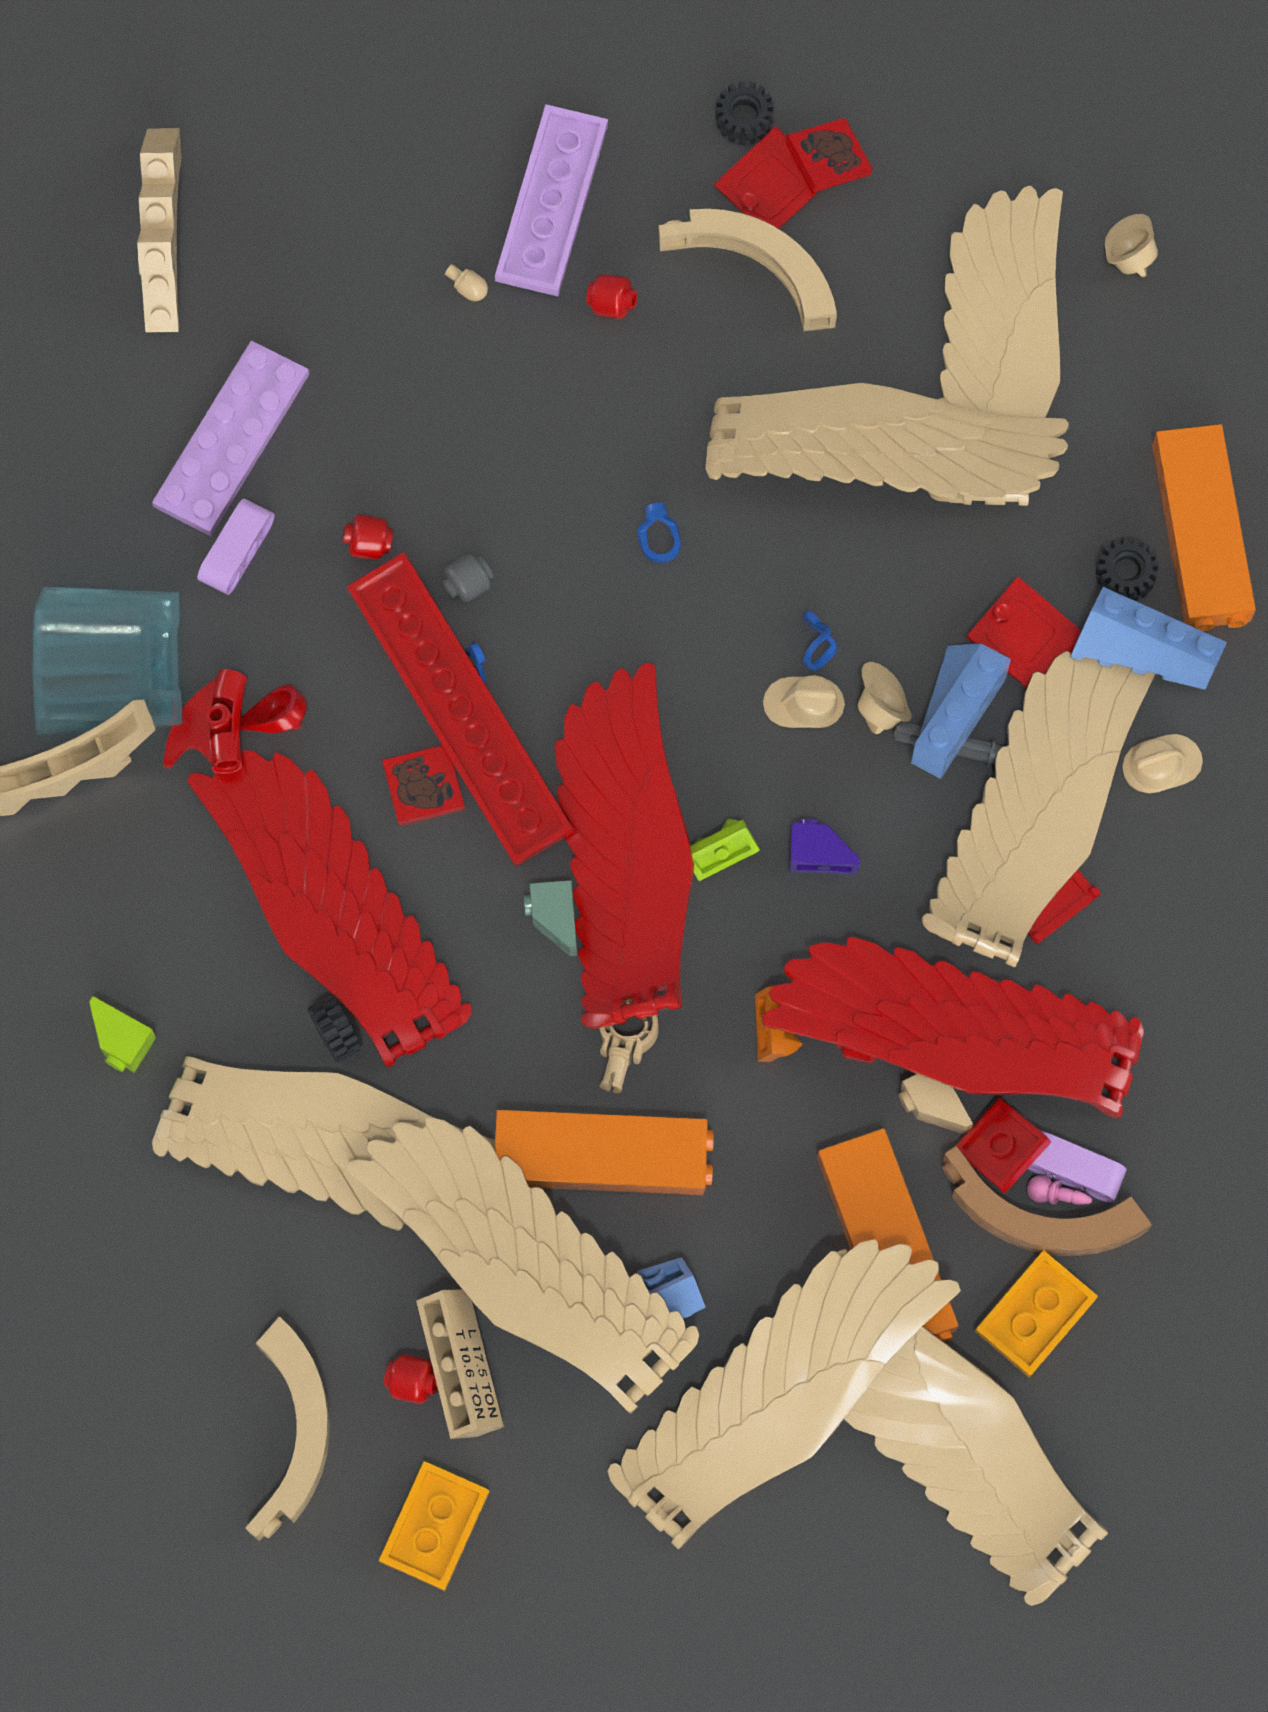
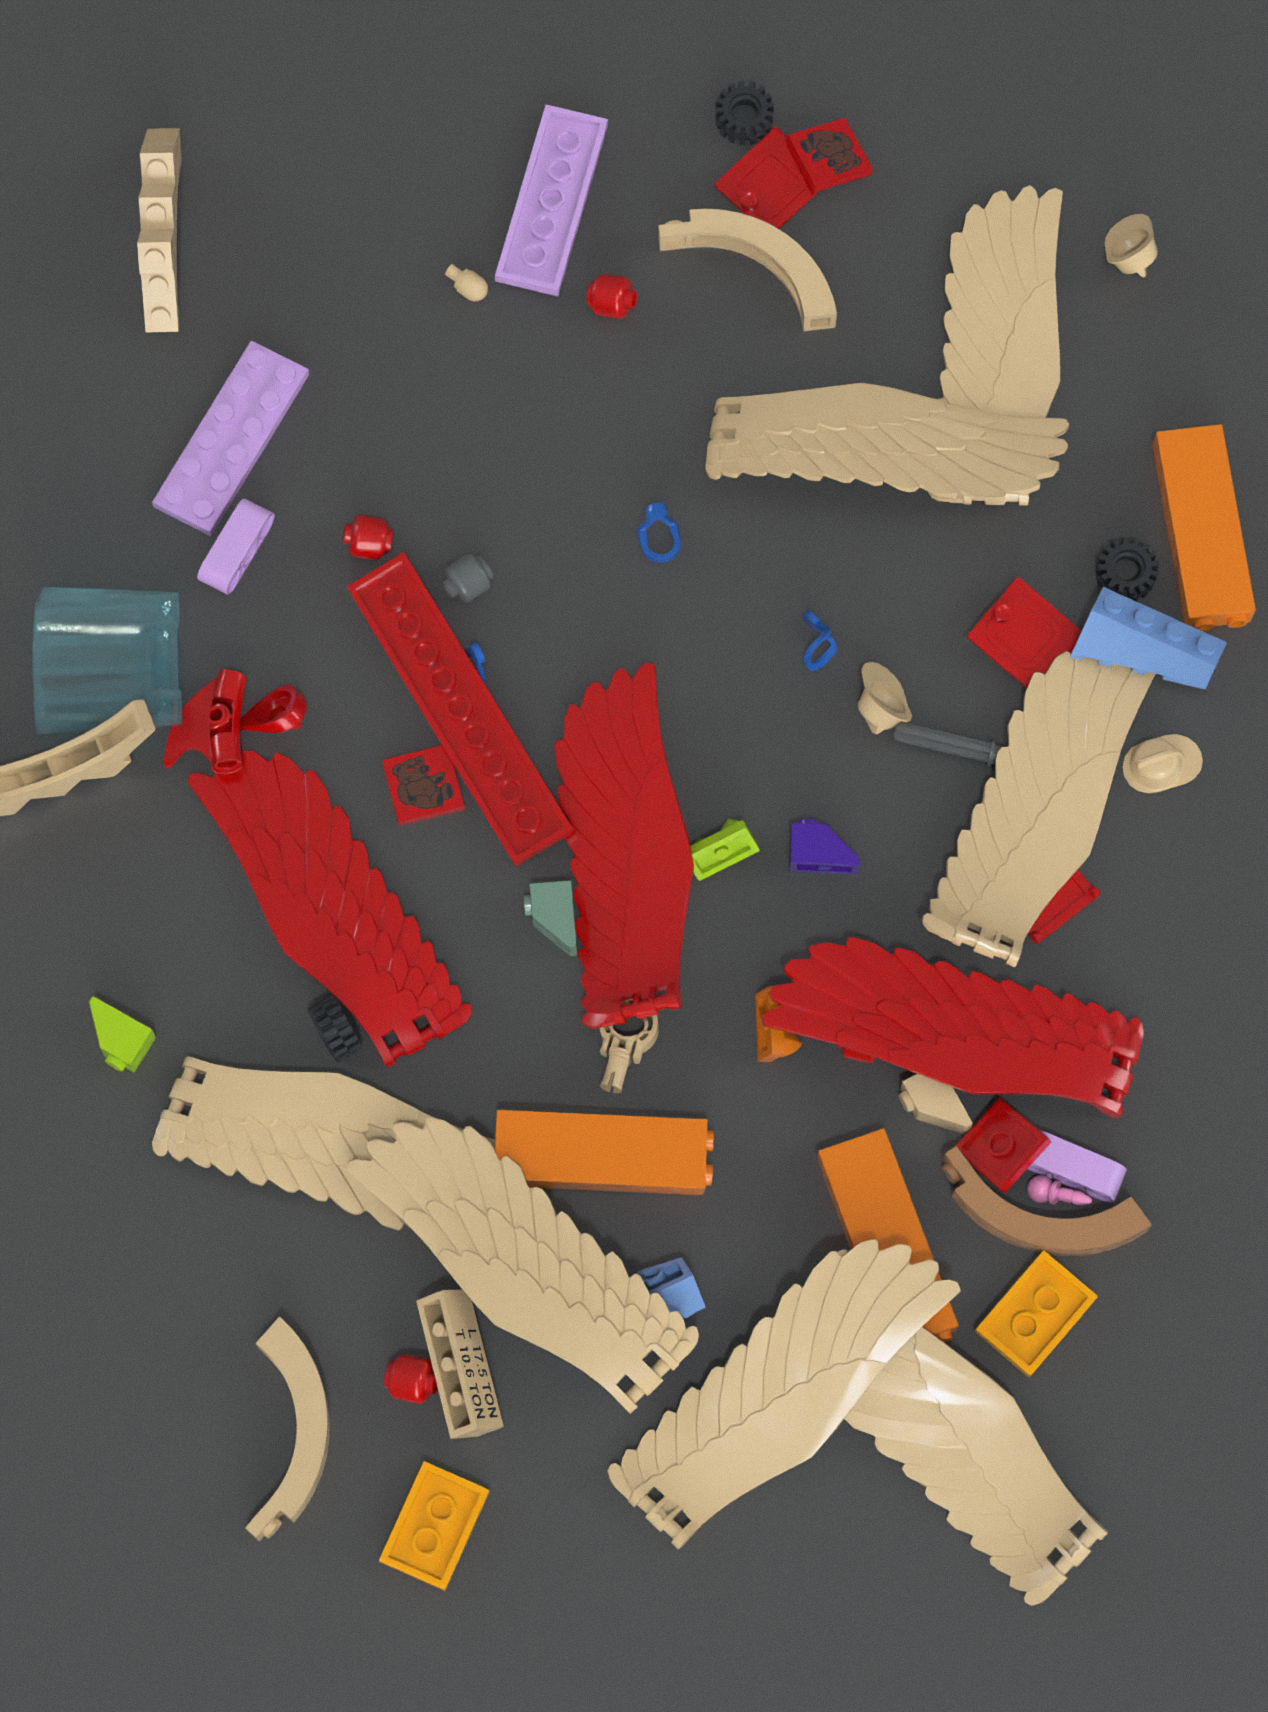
(803, 702): tan piece -> none
(961, 695): medium blue wedge -> none

